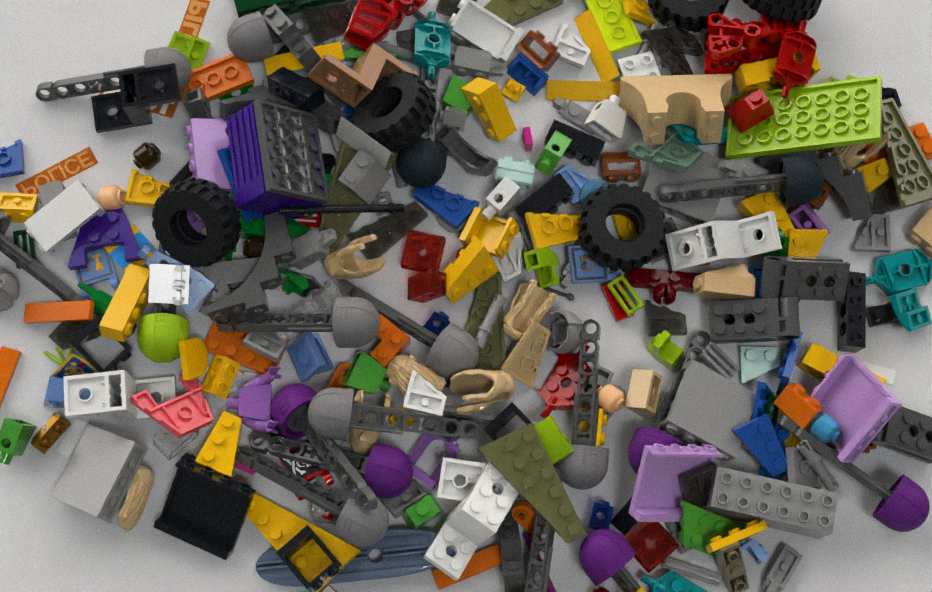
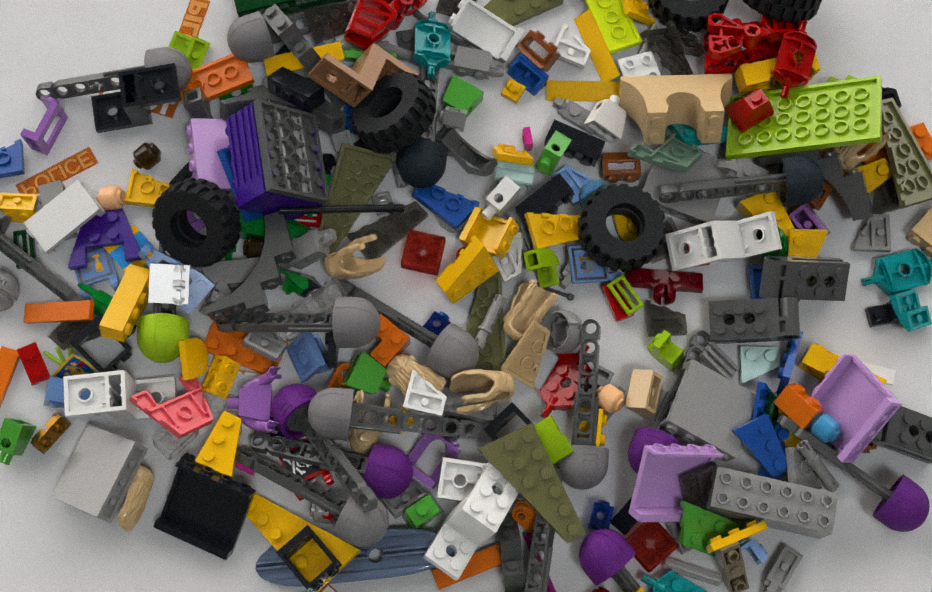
(33, 363): none -> red plate
(35, 139): none -> medium lavender panel
(331, 356): none -> black wing
(360, 140): white sticker -> none
(364, 177): light grey slope -> none
(427, 285): clear red brick -> none
(490, 108): yellow wedge -> none
(509, 154): none -> yellow tile
(725, 284): tan slope -> none
(853, 315): black brick -> none

